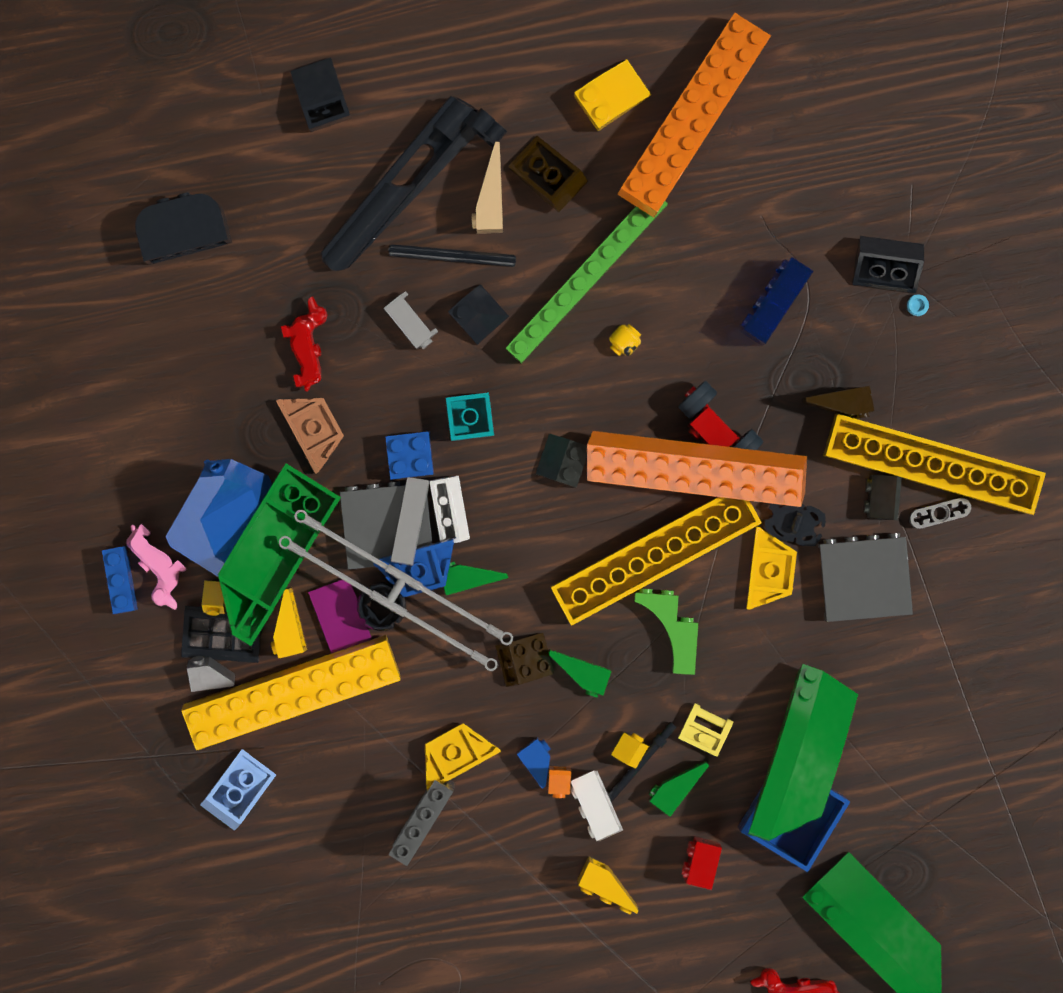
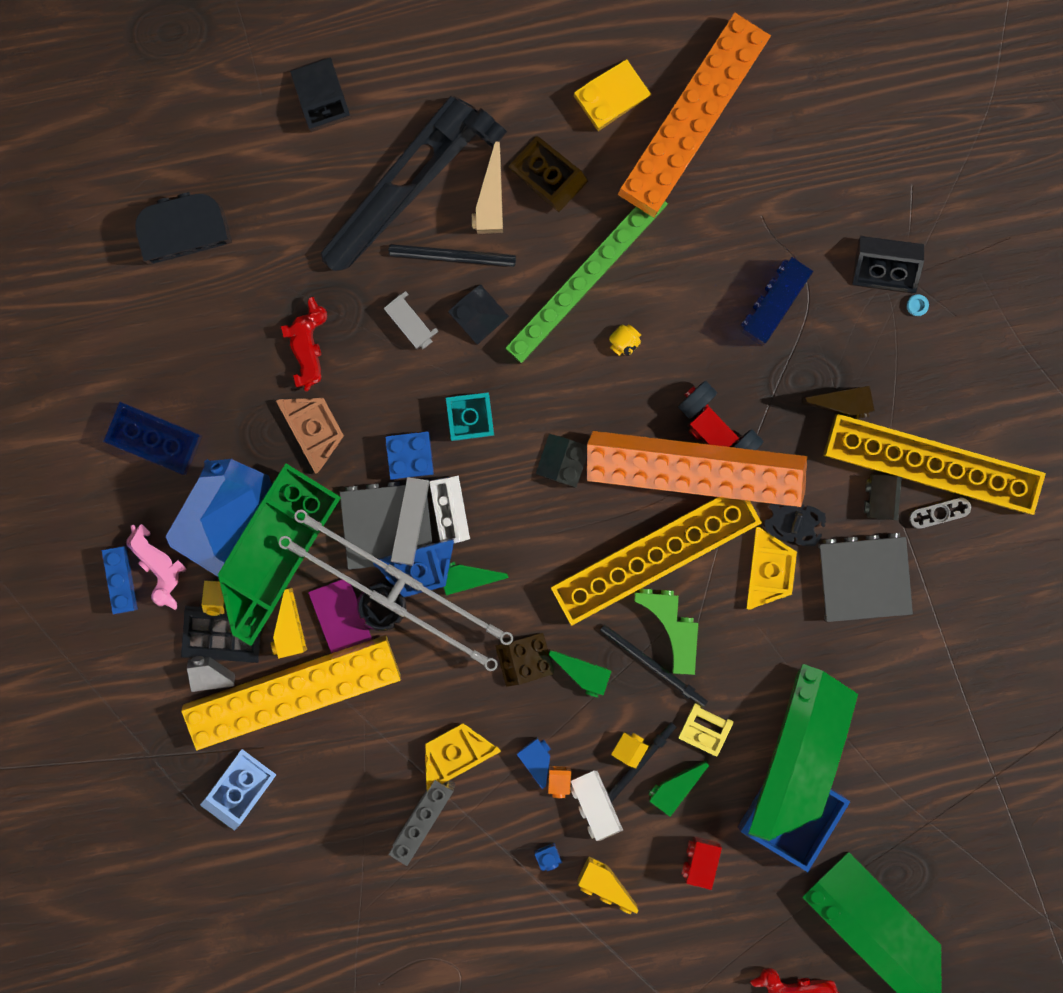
(153, 438): none -> clear blue brick
(548, 857): none -> blue brick
(687, 690): none -> black bar

